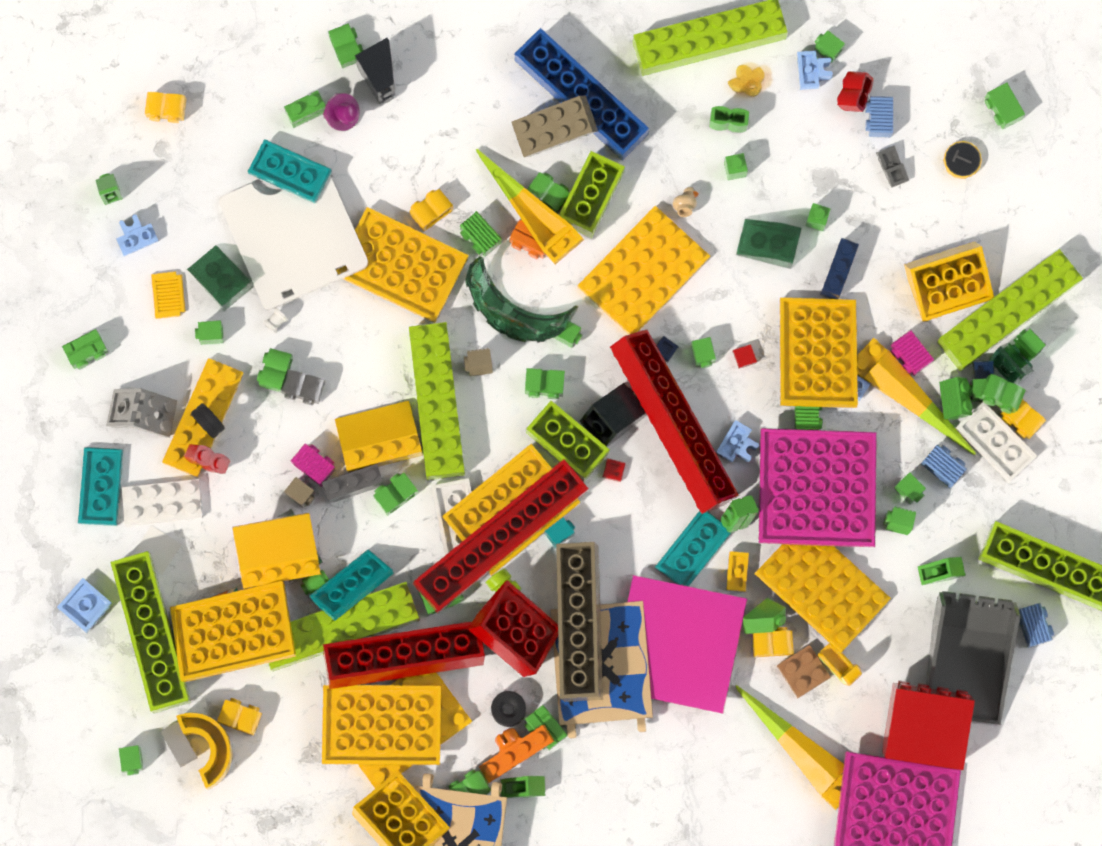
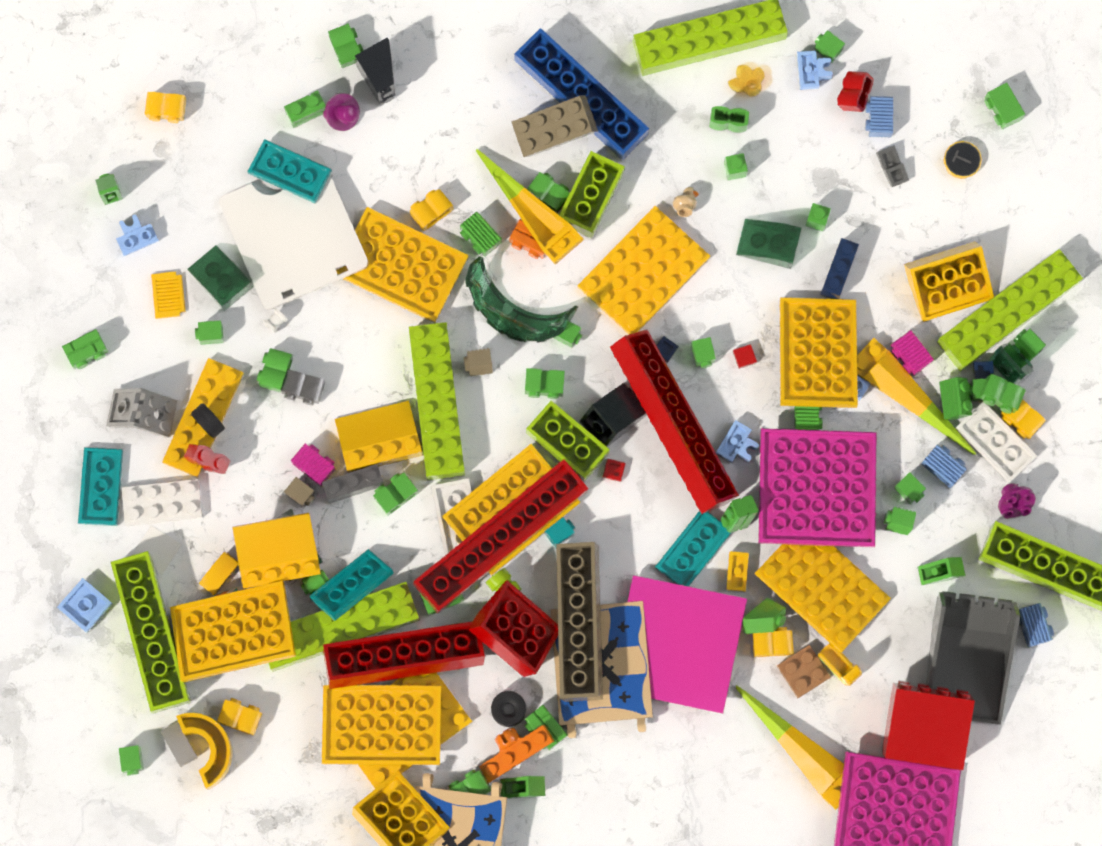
(219, 573): none -> yellow slope
(1016, 501): none -> magenta plate

